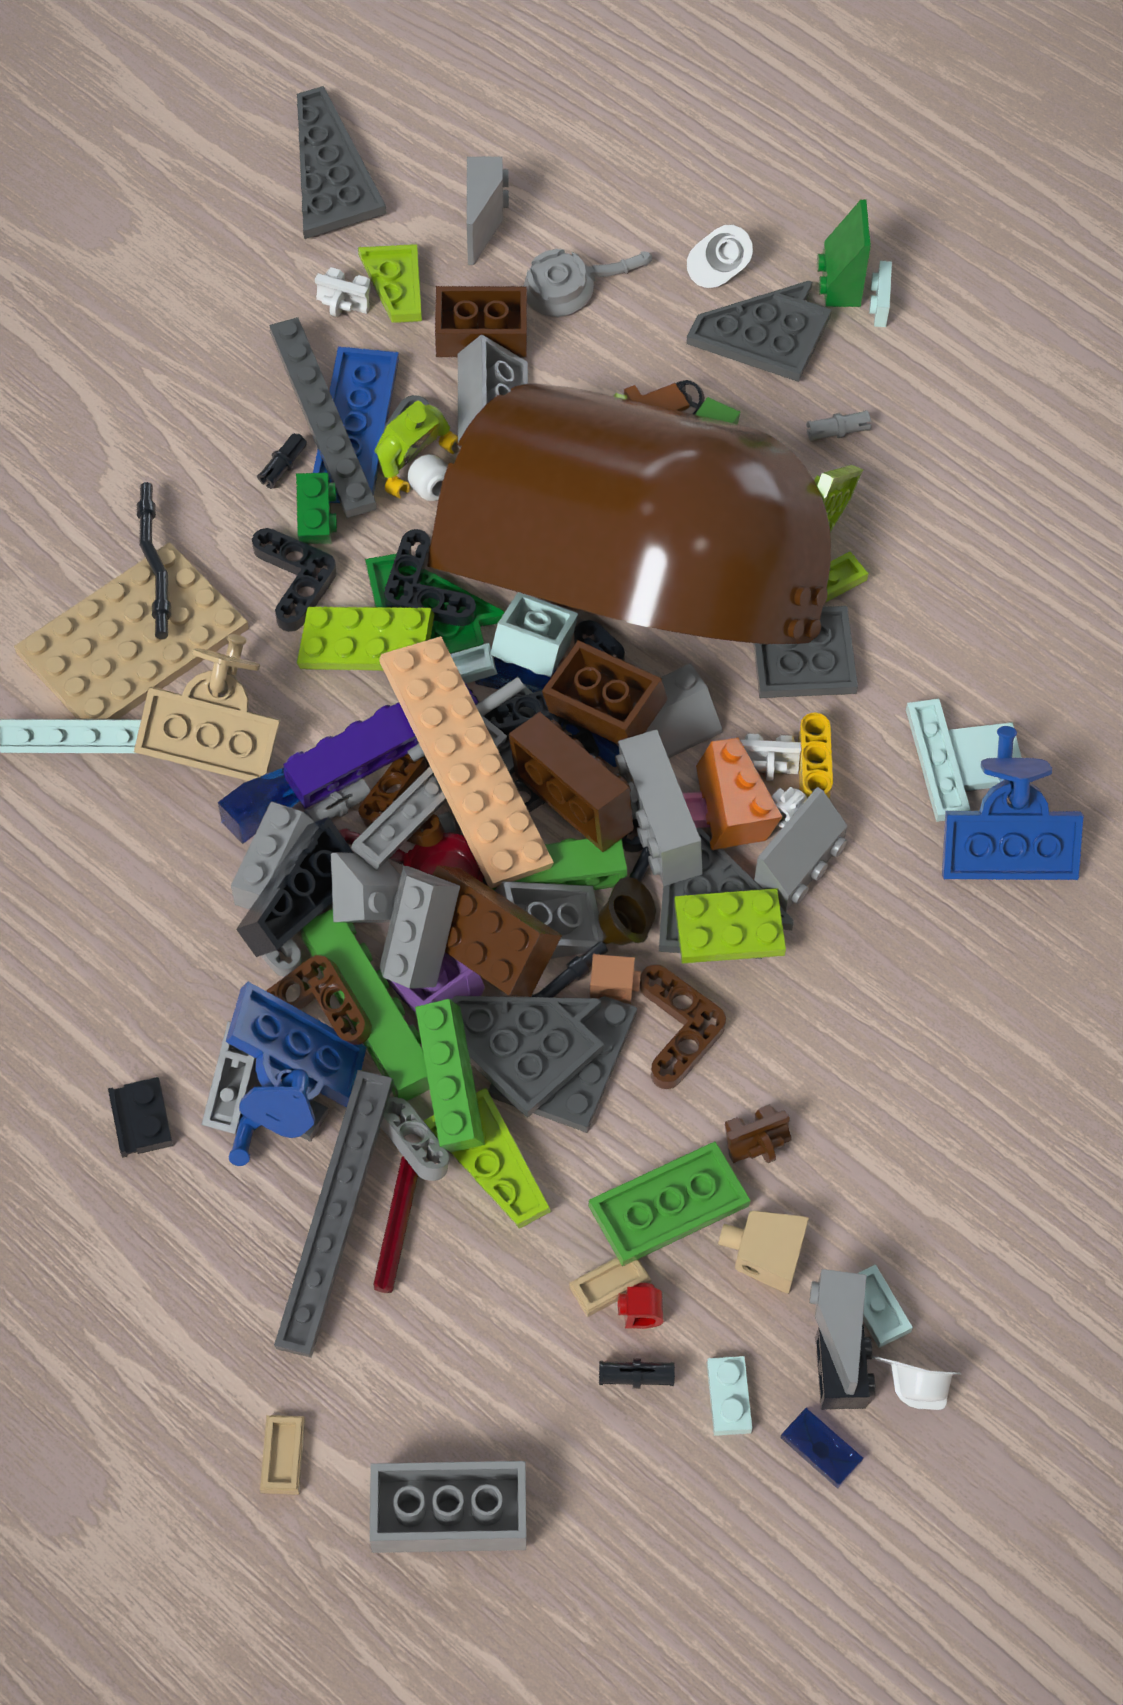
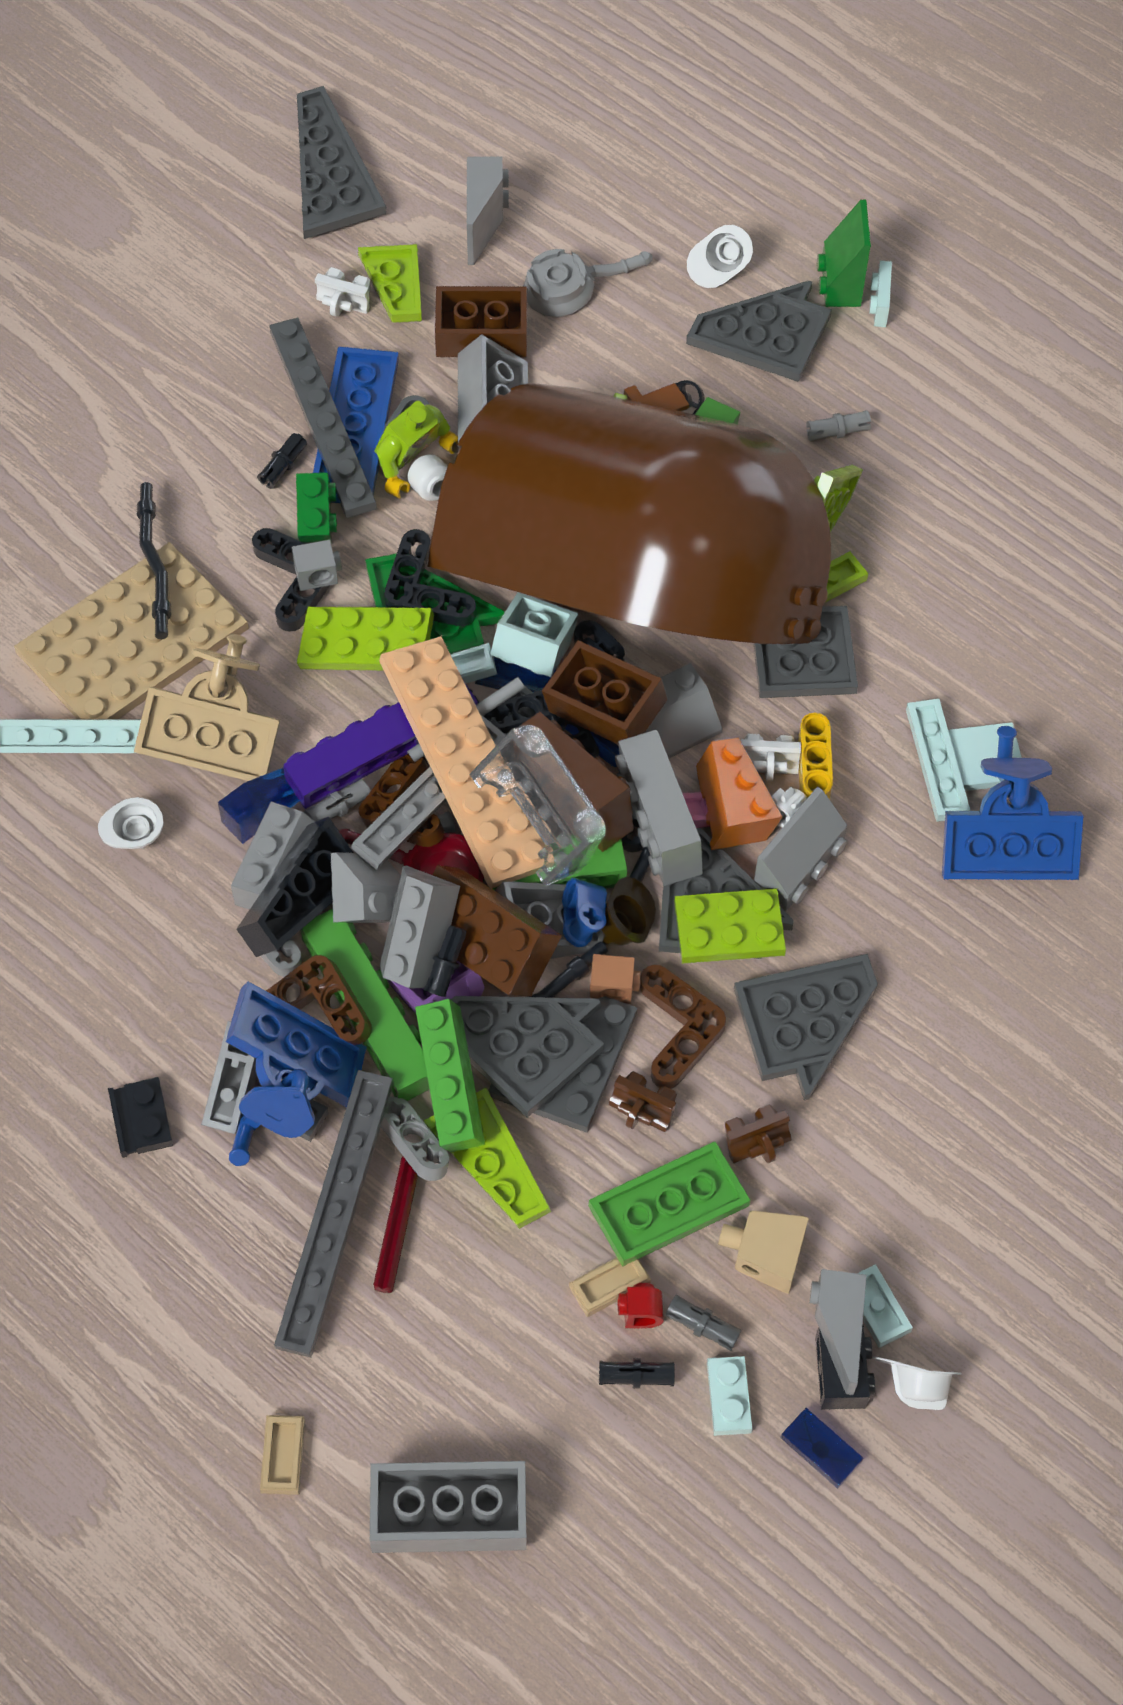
(131, 824): none -> white piece
(316, 565): none -> light grey brick
(446, 962): none -> black axle
(548, 796): none -> clear windscreen
(582, 911): none -> blue piece
(643, 1104): none -> reddish brown hips
(703, 1322): none -> dark grey pin
(804, 1016): none -> dark grey wing

